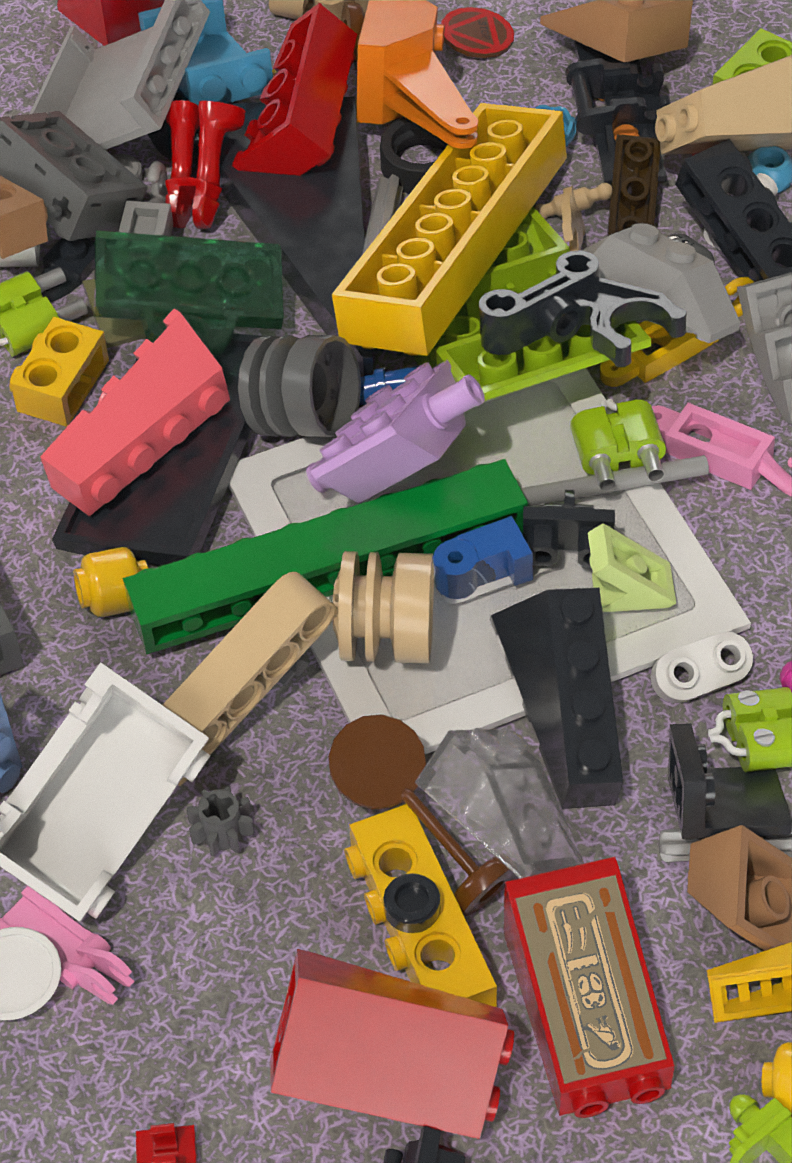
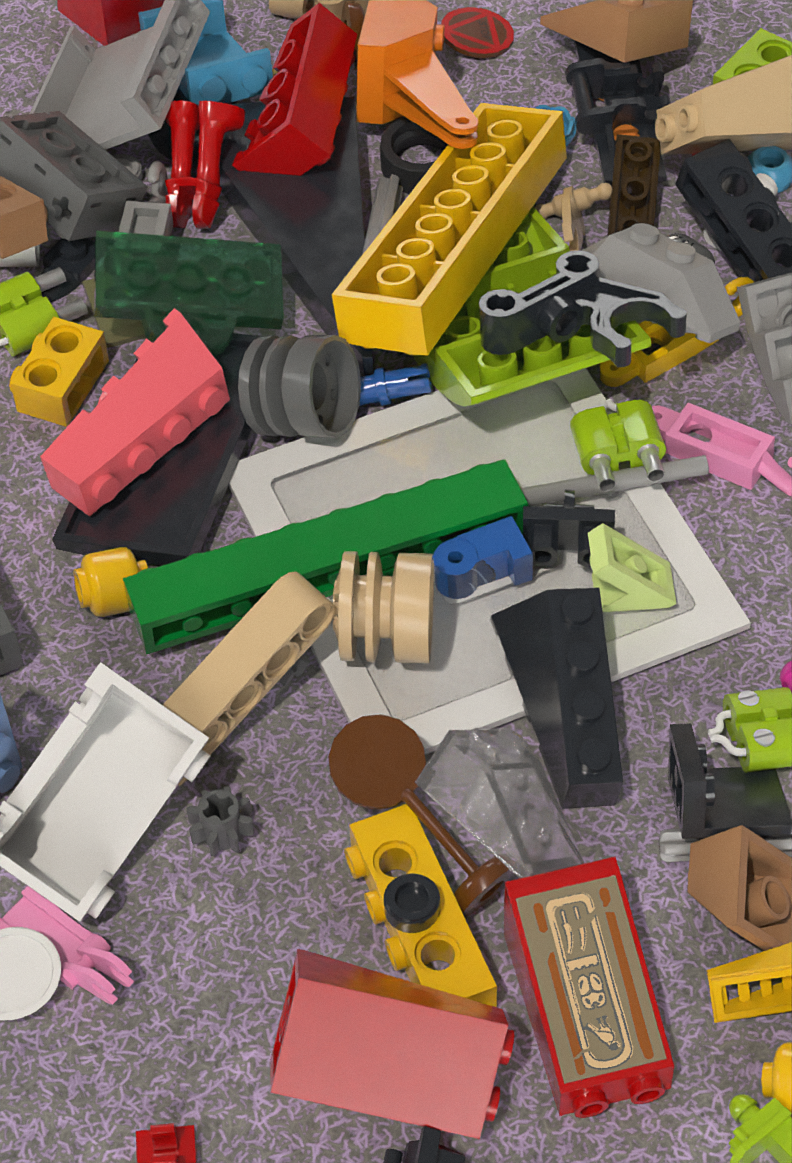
(396, 433): lavender slope -> none
(704, 667): white plate -> none

